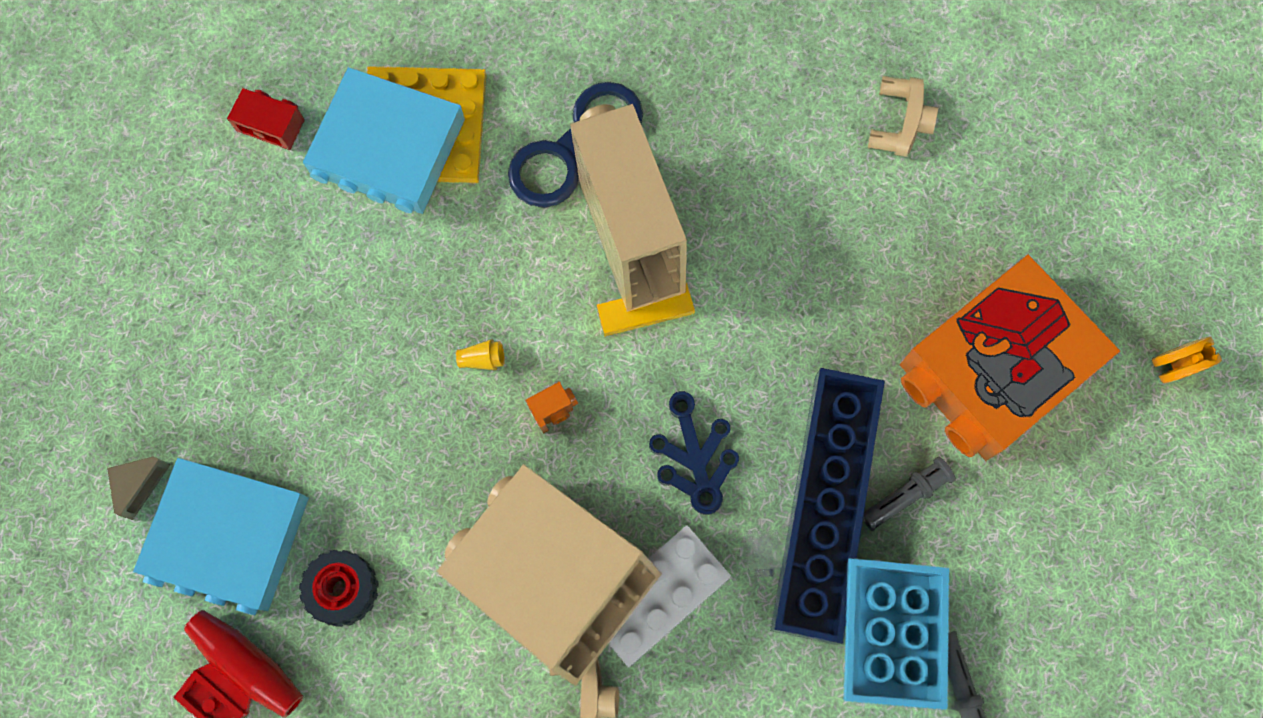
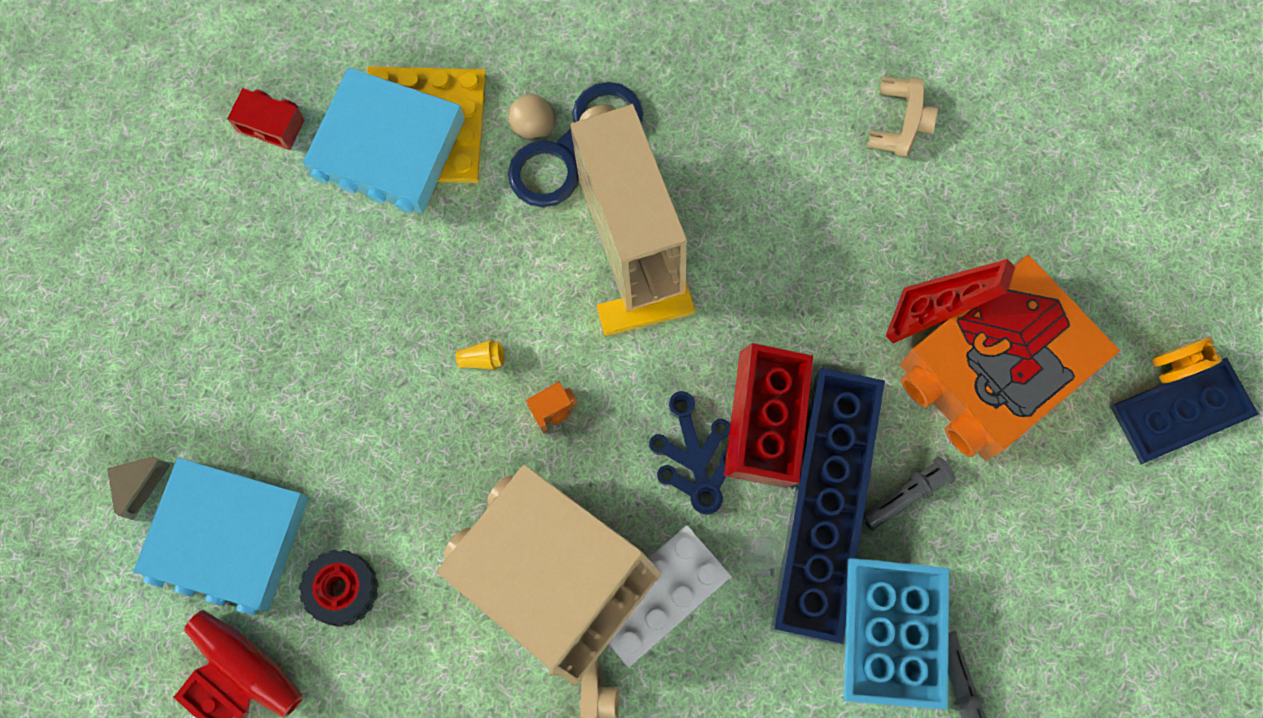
(531, 117): none -> tan hair
(769, 416): none -> red brick
(946, 297): none -> red wing
(1183, 411): none -> dark blue tile

